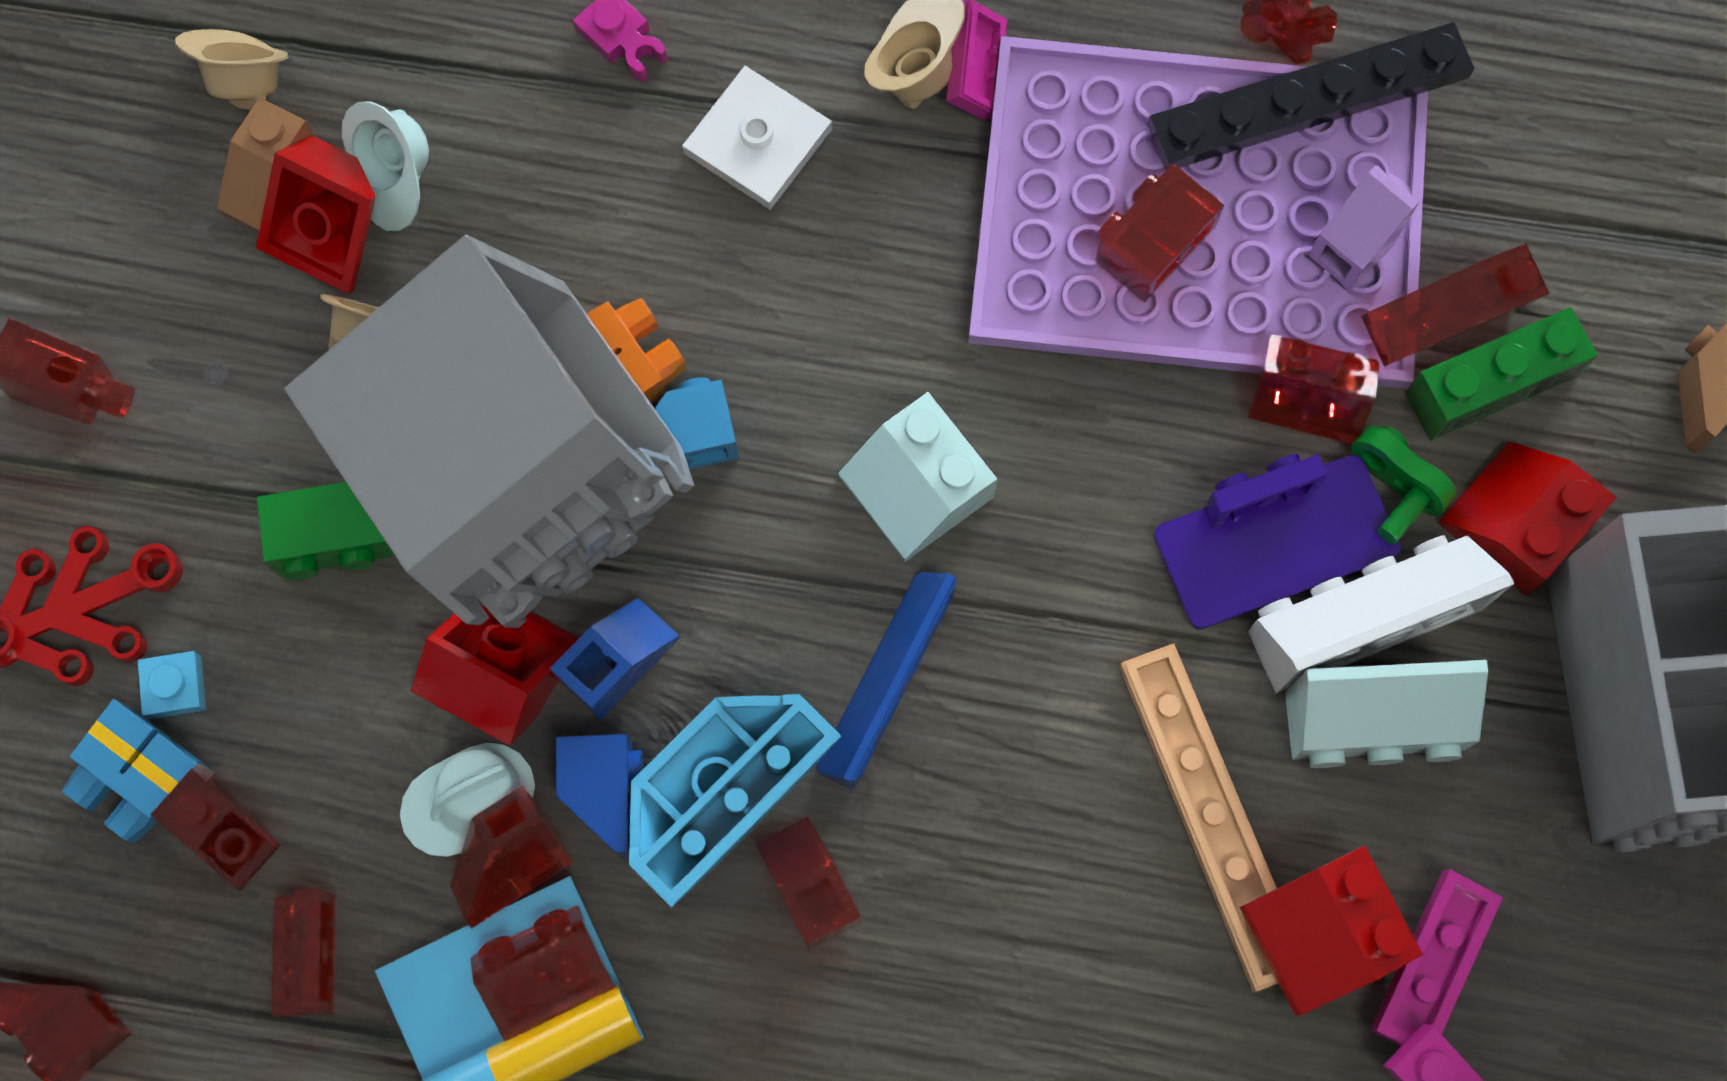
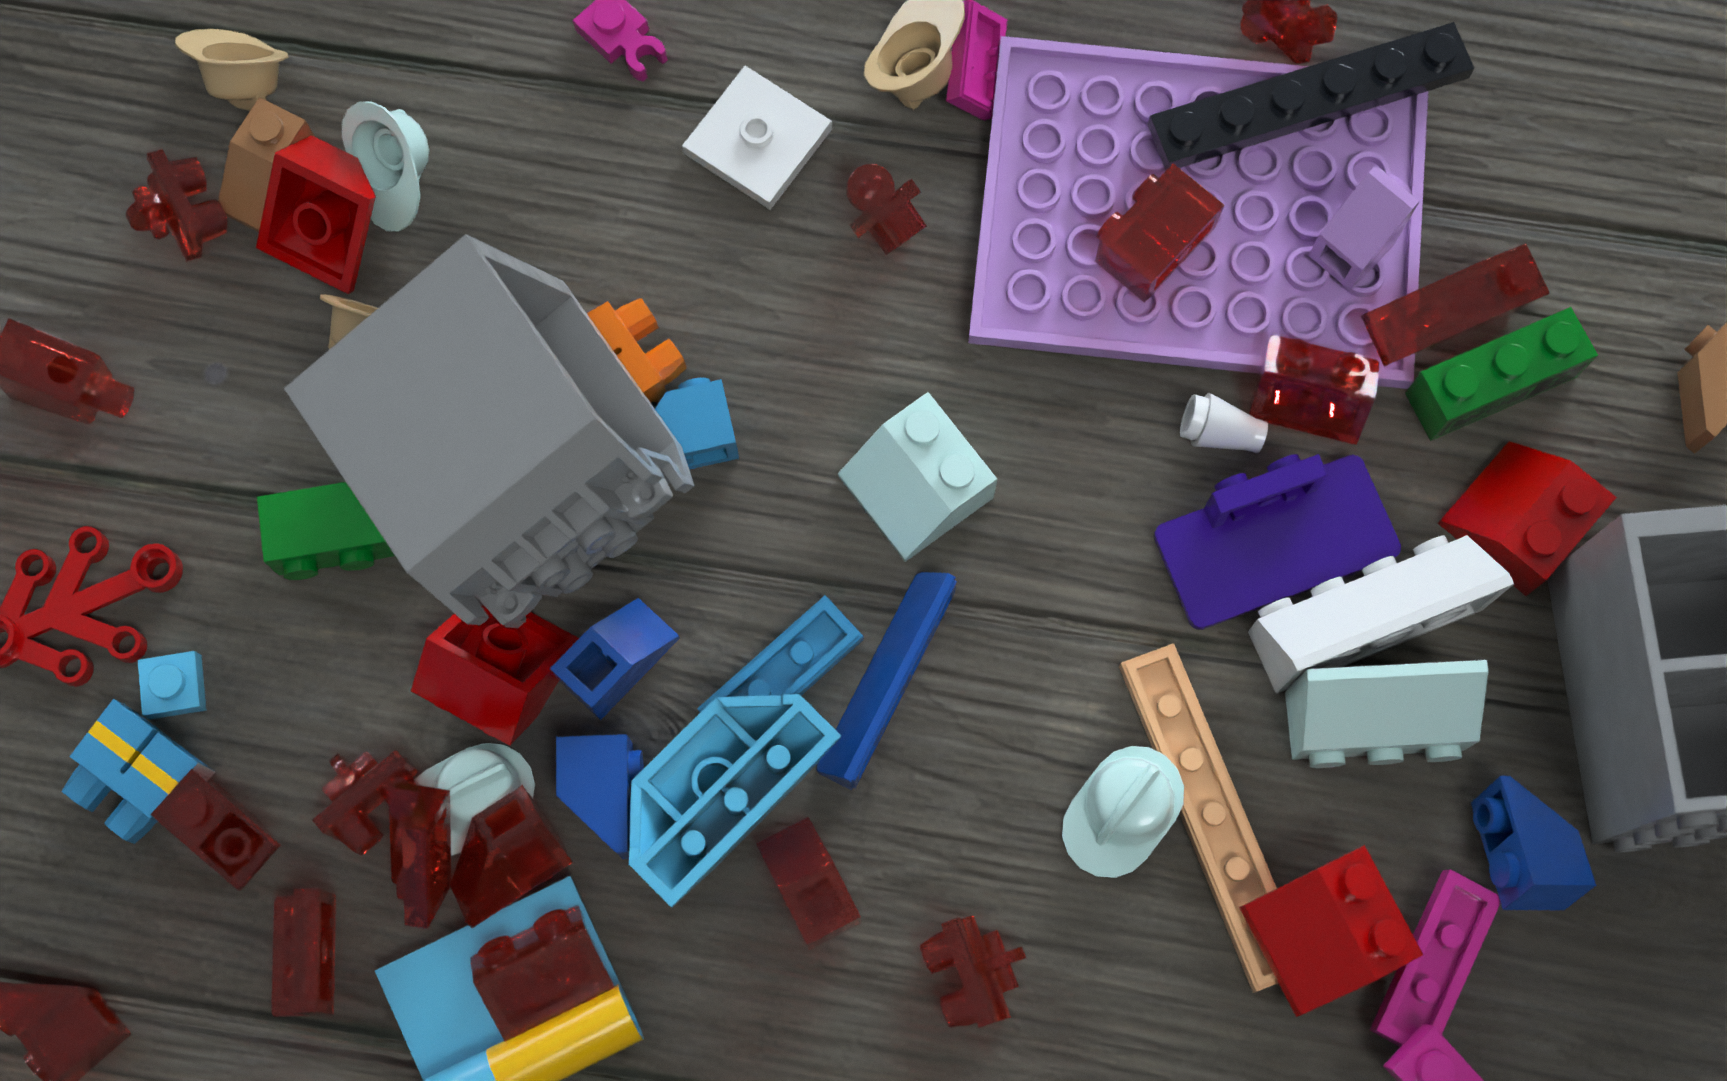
(169, 204): none -> clear red hips
(348, 815): none -> clear red hips
(420, 849): none -> clear red bracket
(796, 656): none -> dark azure tile
(885, 211): none -> clear red hips
(963, 947): none -> clear red hips
(1123, 811): none -> light aqua piece
(1218, 424): none -> white cone
(1414, 479): green piece -> none
(1530, 849): none -> blue slope

